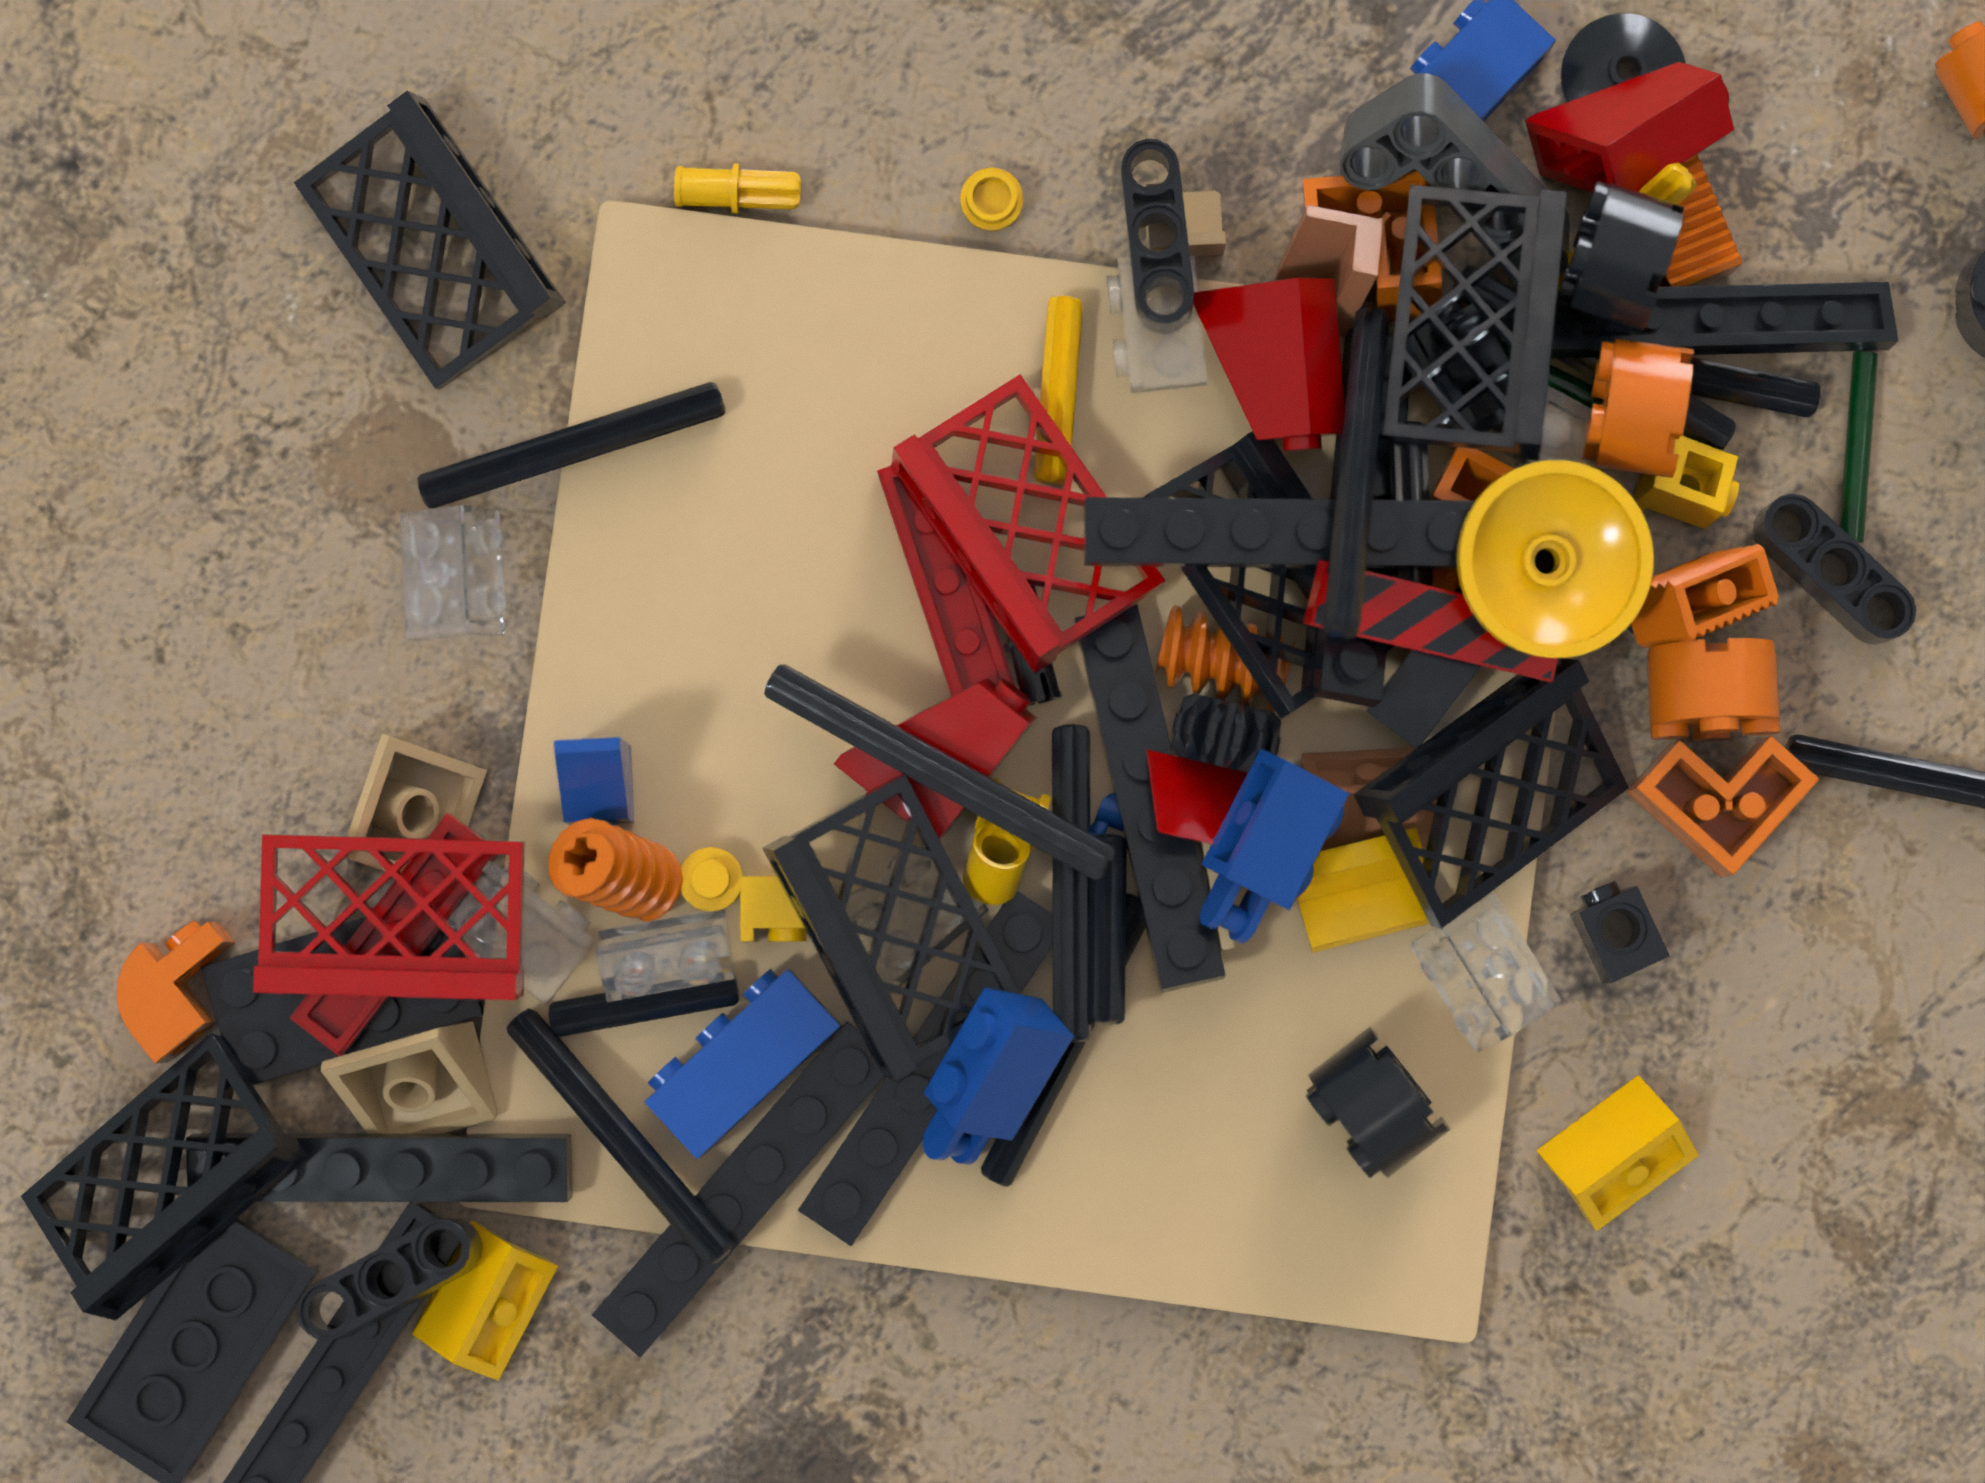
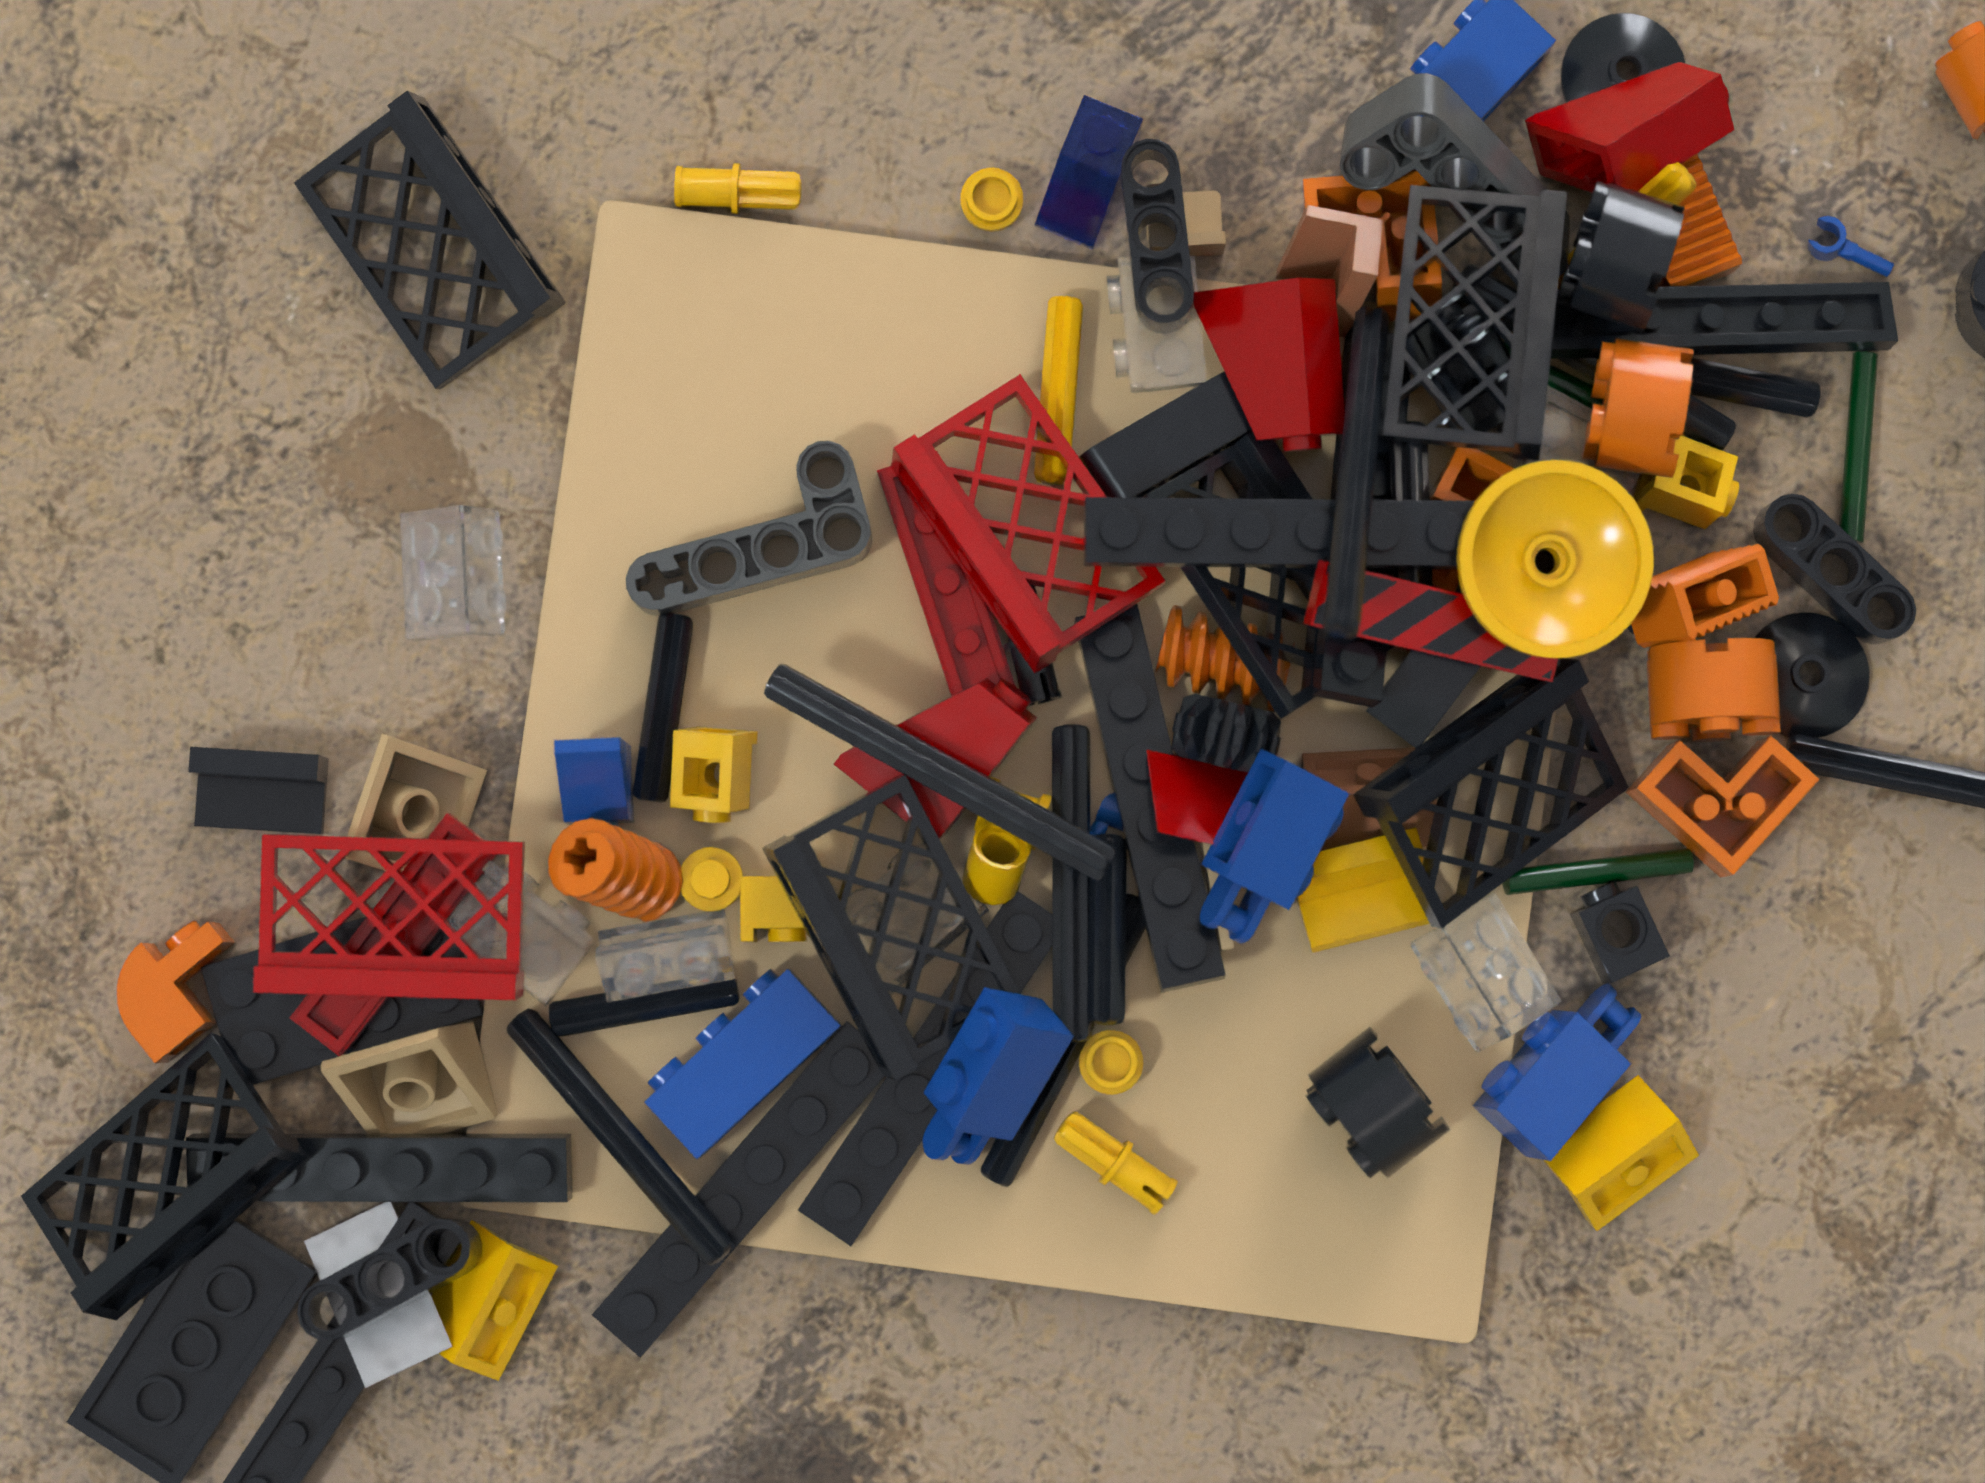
(259, 790): none -> black panel
(401, 1337): none -> flat silver sticker
(571, 445): black axle -> none
(662, 707): none -> black axle
(693, 765): none -> yellow brick
(748, 544): none -> dark grey beam
(1088, 172): none -> clear blue slope
(1111, 1062): none -> yellow plate
(1114, 1161): none -> yellow axle
(1168, 441): none -> black beam
(1558, 1074): none -> blue brick
(1600, 871): none -> dark green bar
(1842, 666): none -> black dish
(1846, 248): none -> blue hand

